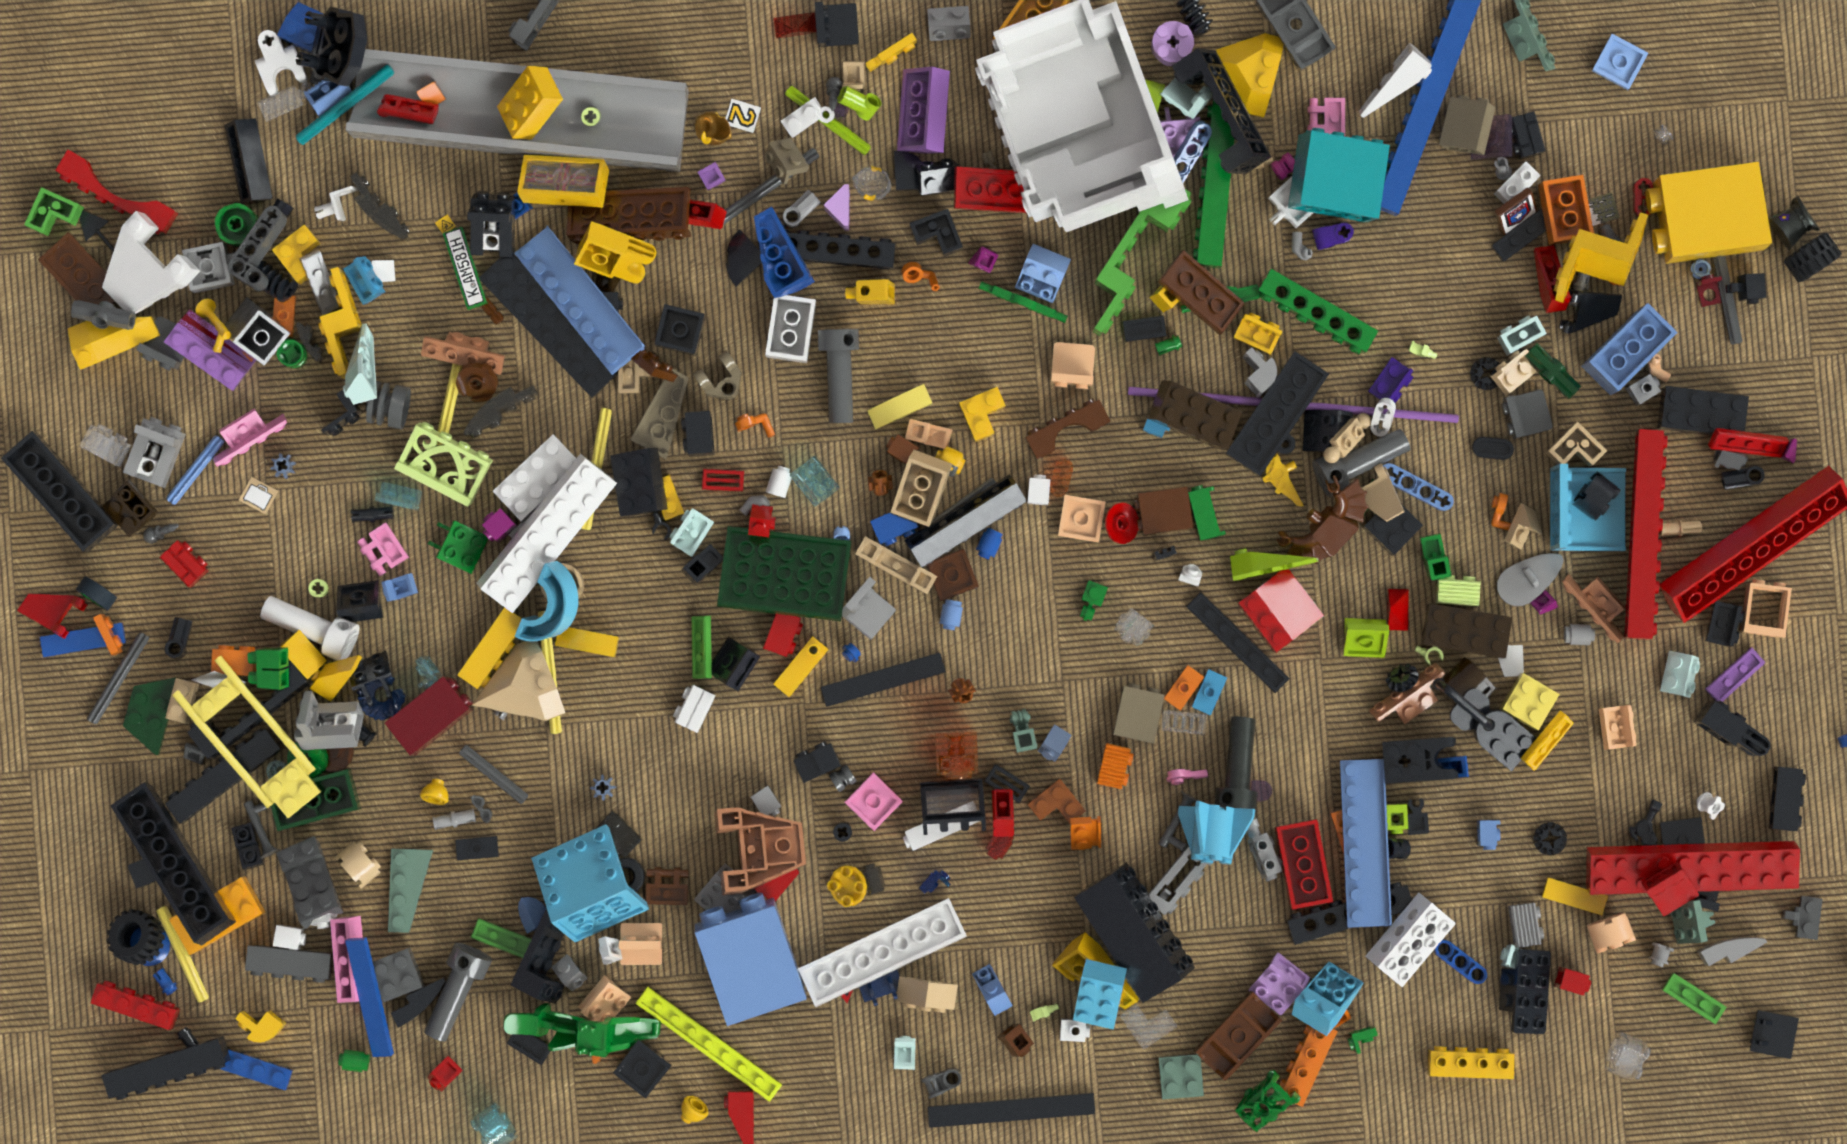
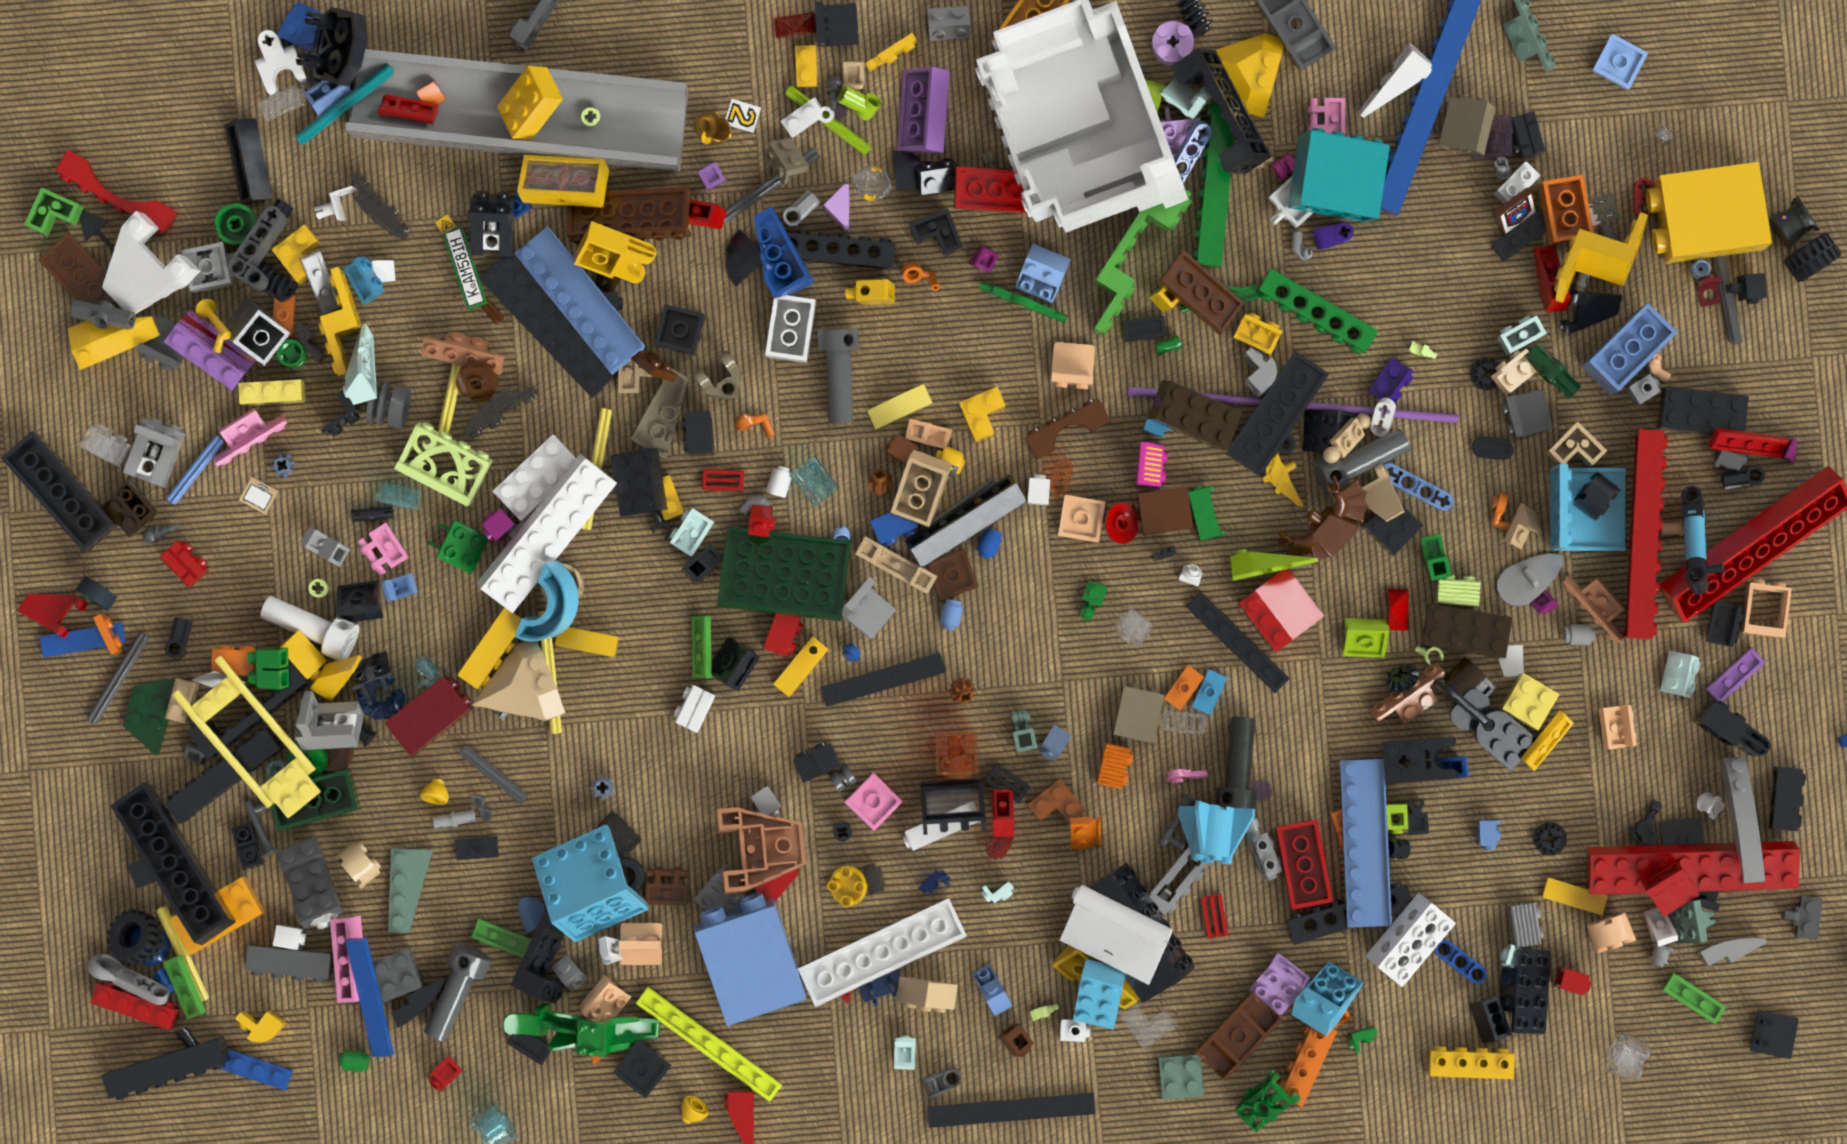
(126, 978): none -> light grey beam
(184, 987): none -> bright green plate
(271, 392): none -> light yellow arch
(324, 546): none -> light grey brick
(806, 66): none -> yellow plate
(1002, 893): none -> light aqua bracket
(1115, 934): none -> white door
(1150, 465): none -> dark pink slope
(1214, 916): none -> red tile
(1490, 1019): none -> black brick
(1660, 927): none -> white slope
(1695, 542): none -> black piece
(1743, 818): none -> light grey slope

